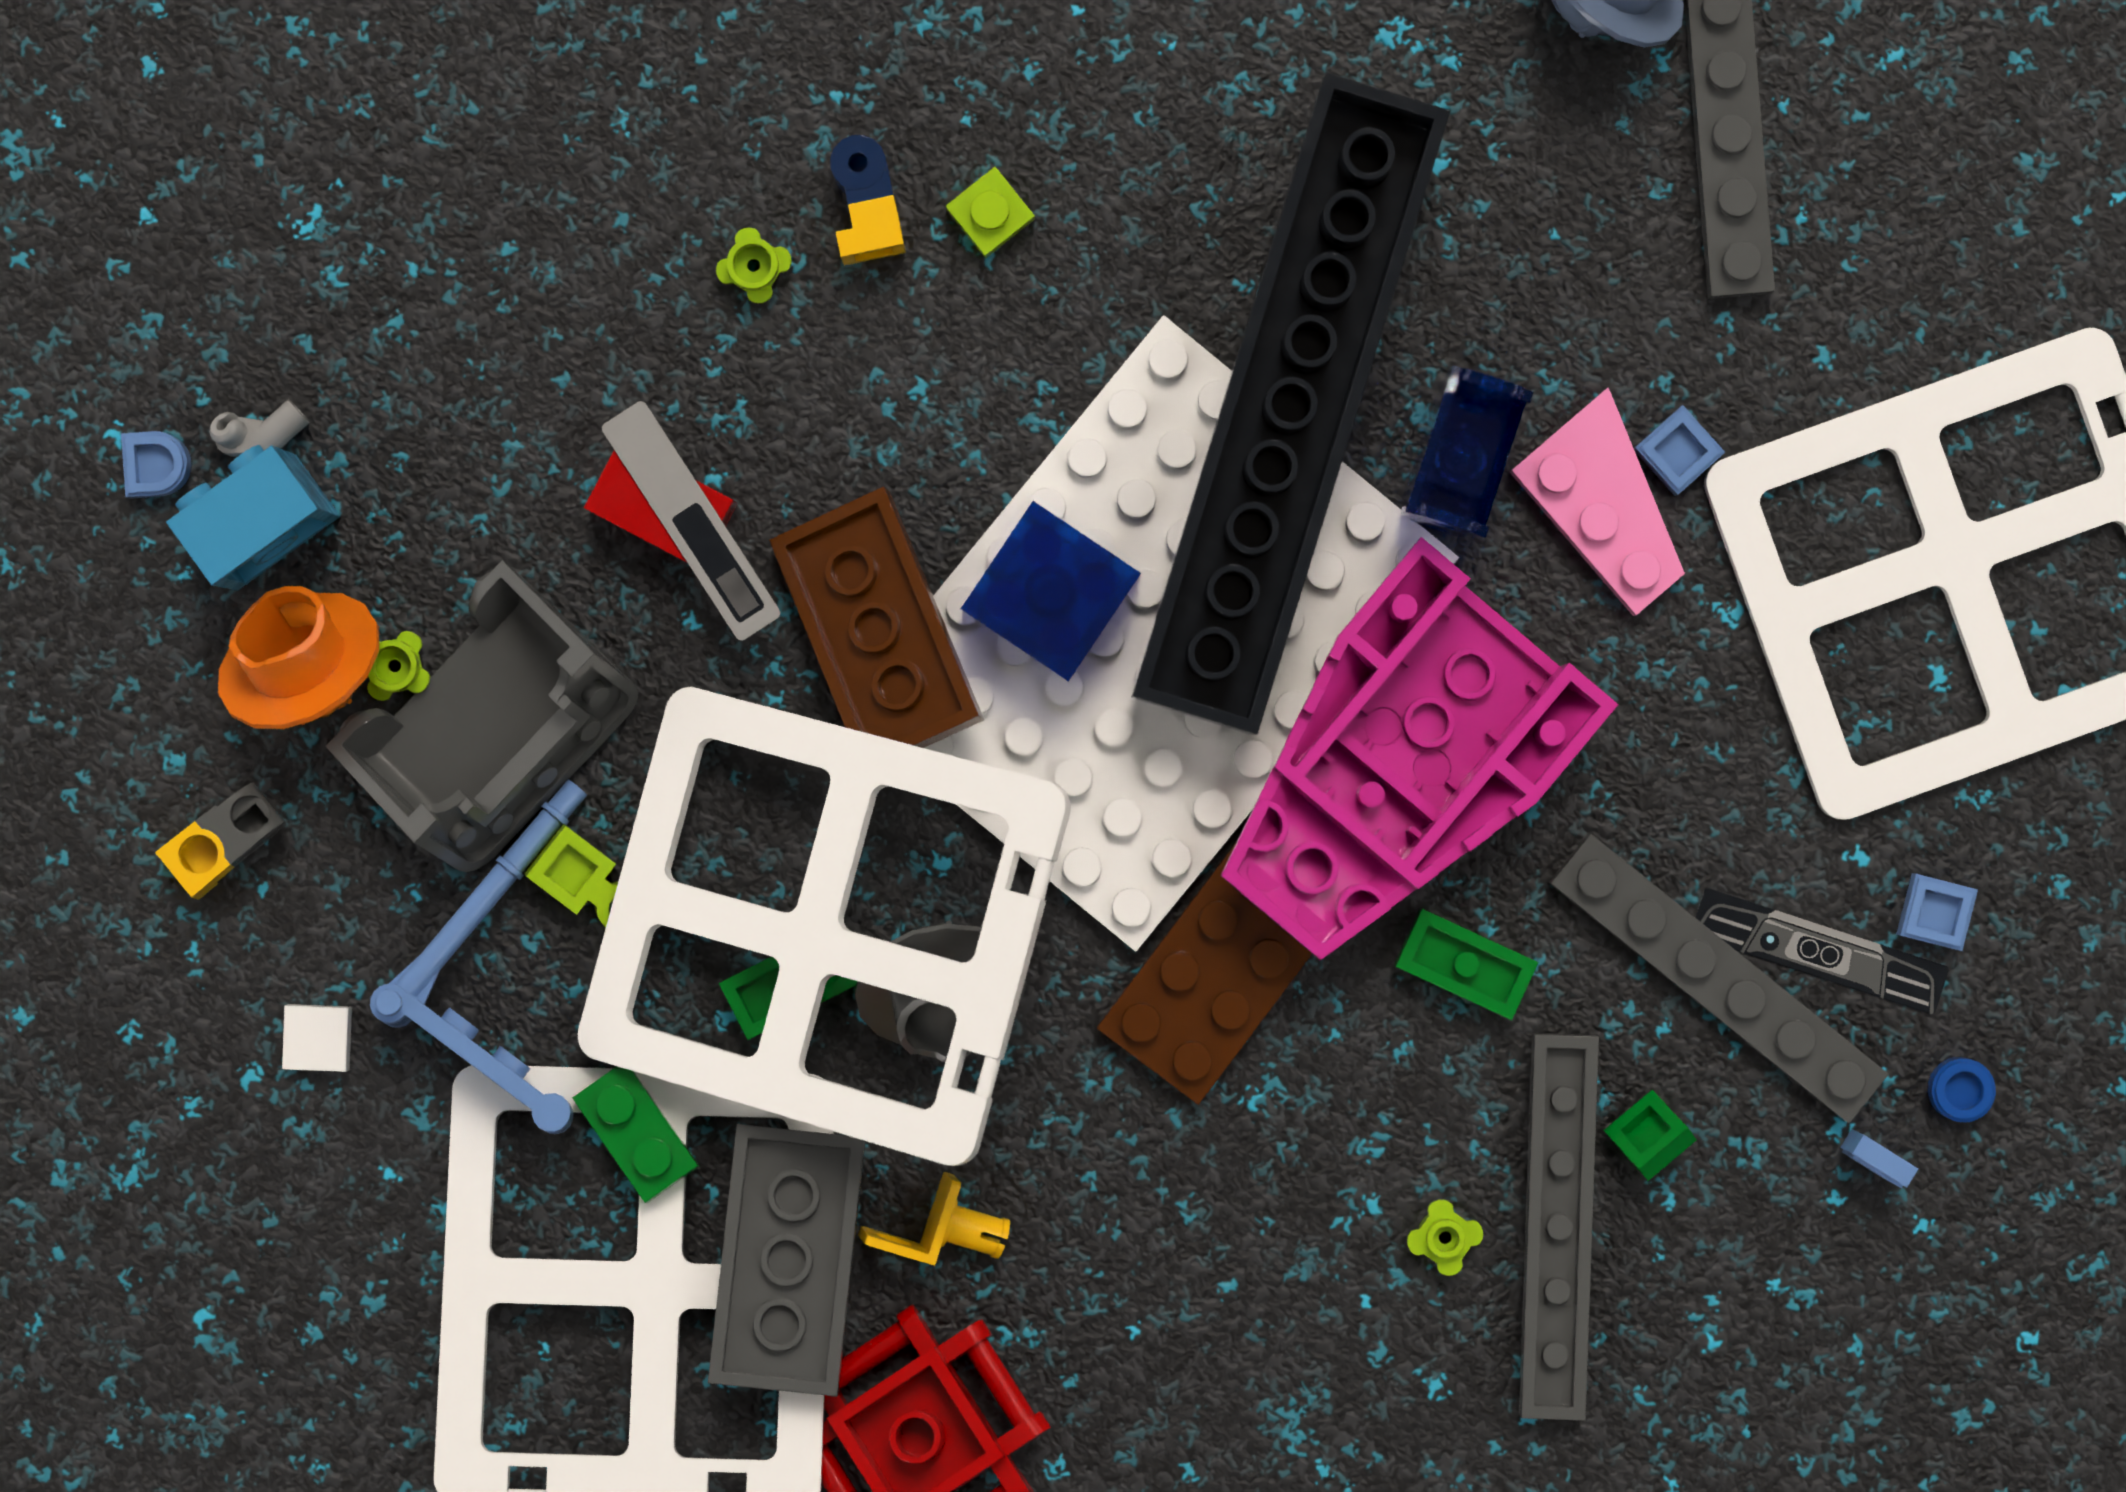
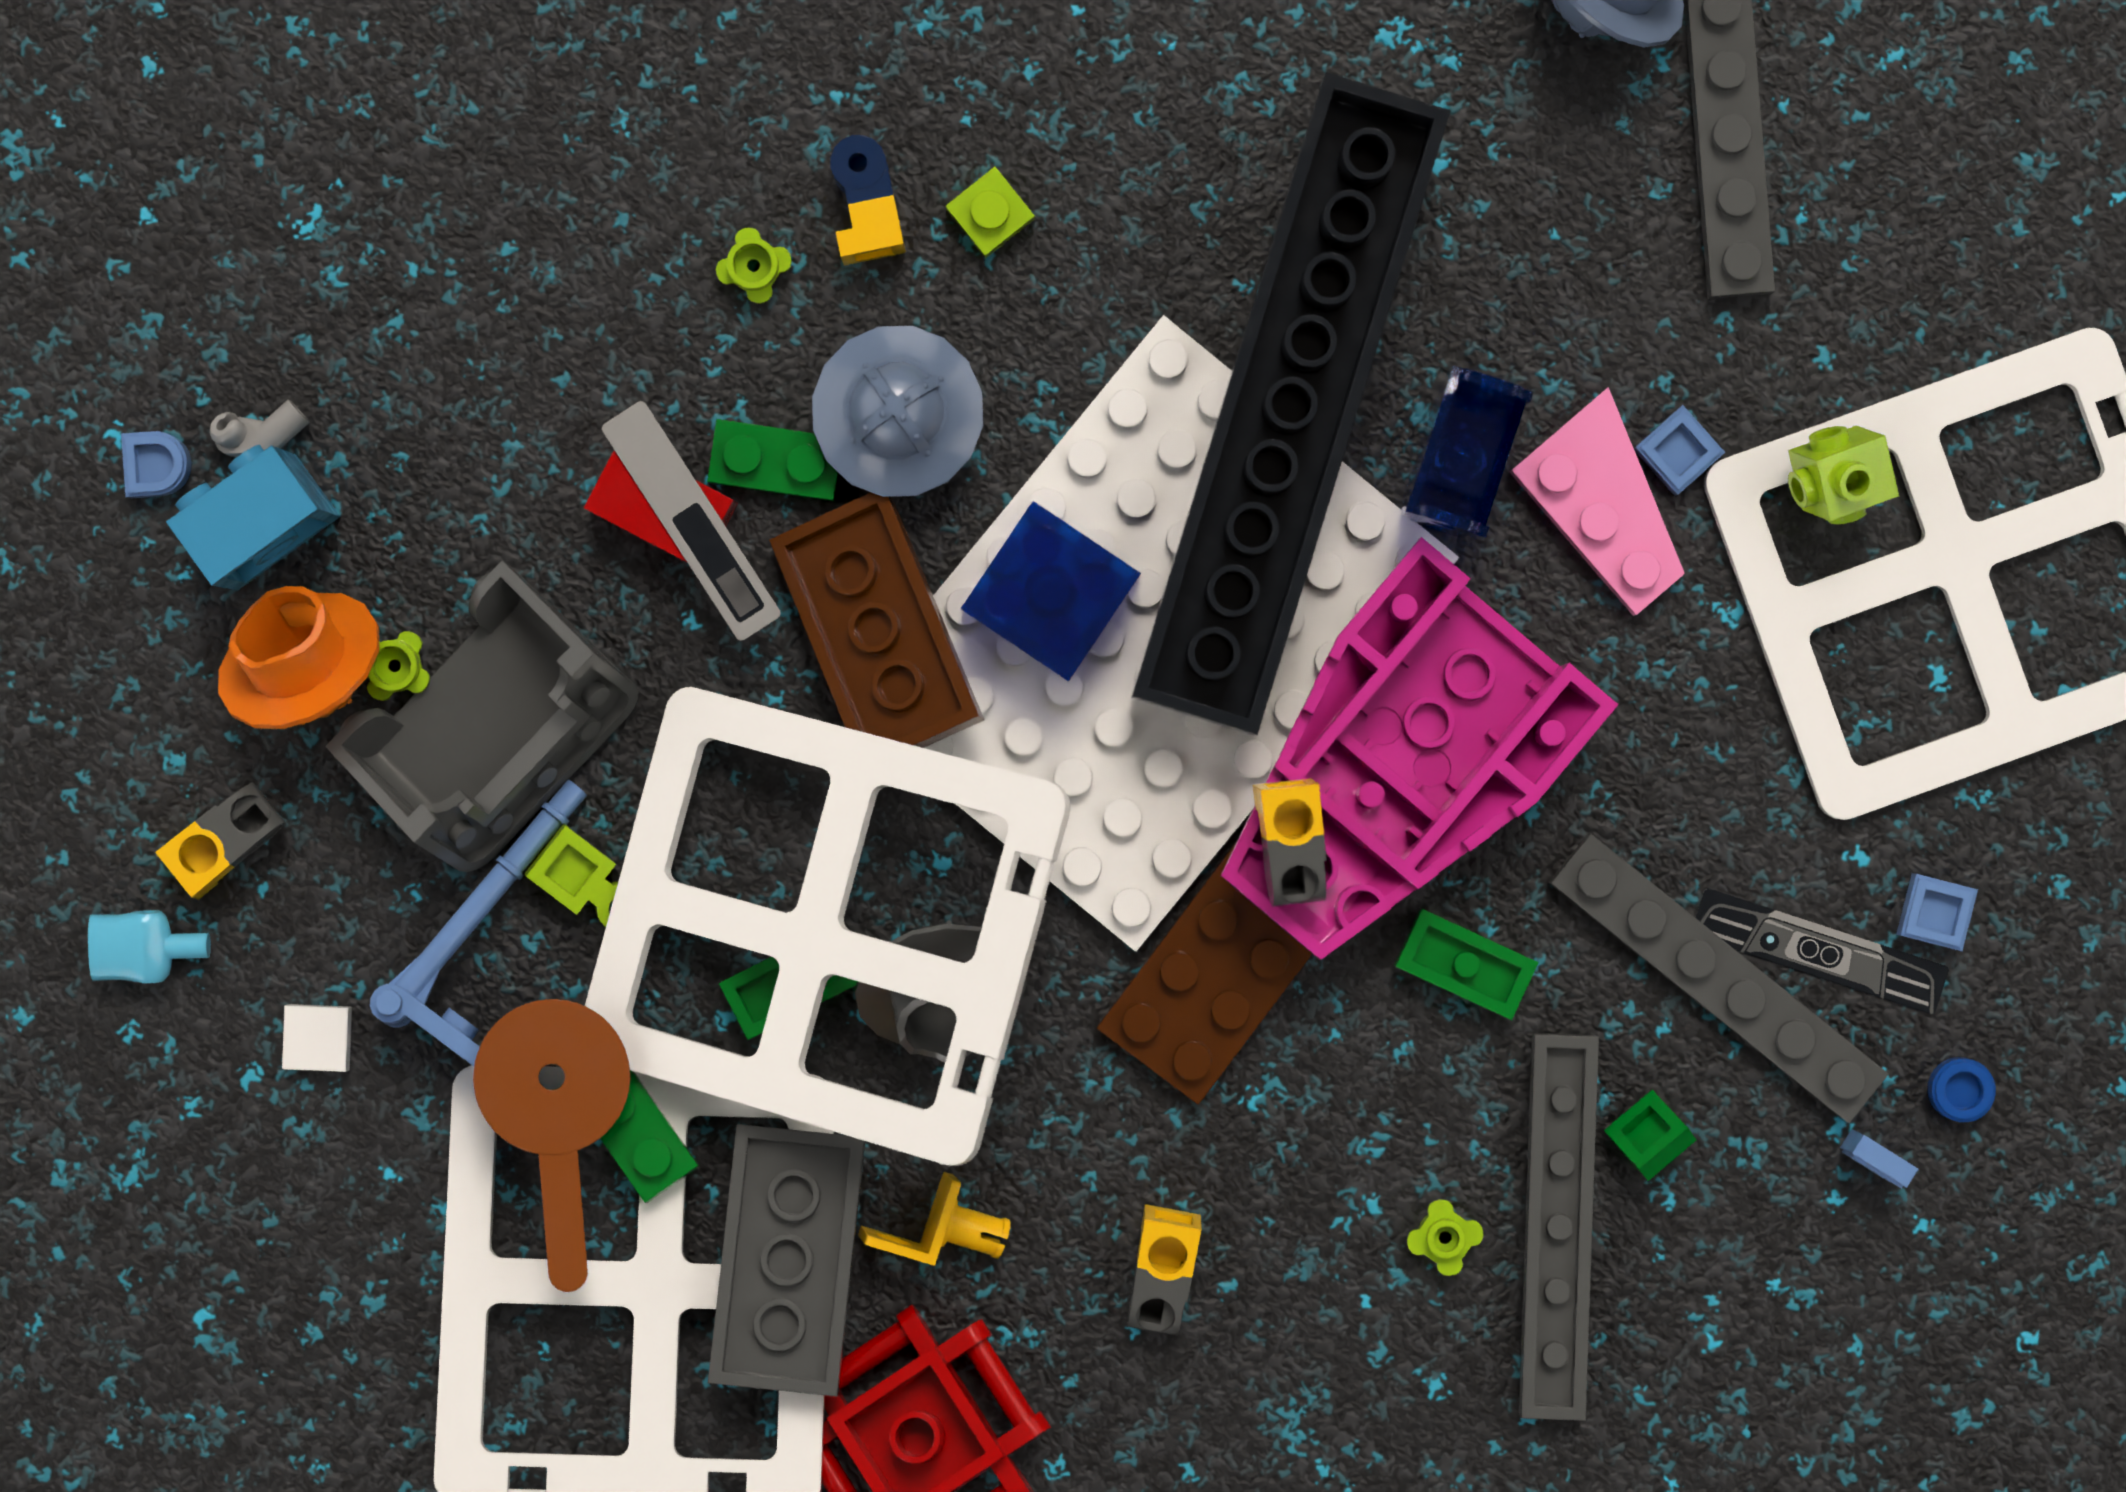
(139, 946): none -> medium azure piece
(555, 1120): none -> dark orange piece
(770, 461): none -> green plate
(897, 411): none -> sand blue helmet
(1163, 1269): none -> leg
(1292, 840): none -> leg
(1842, 473): none -> lime brick

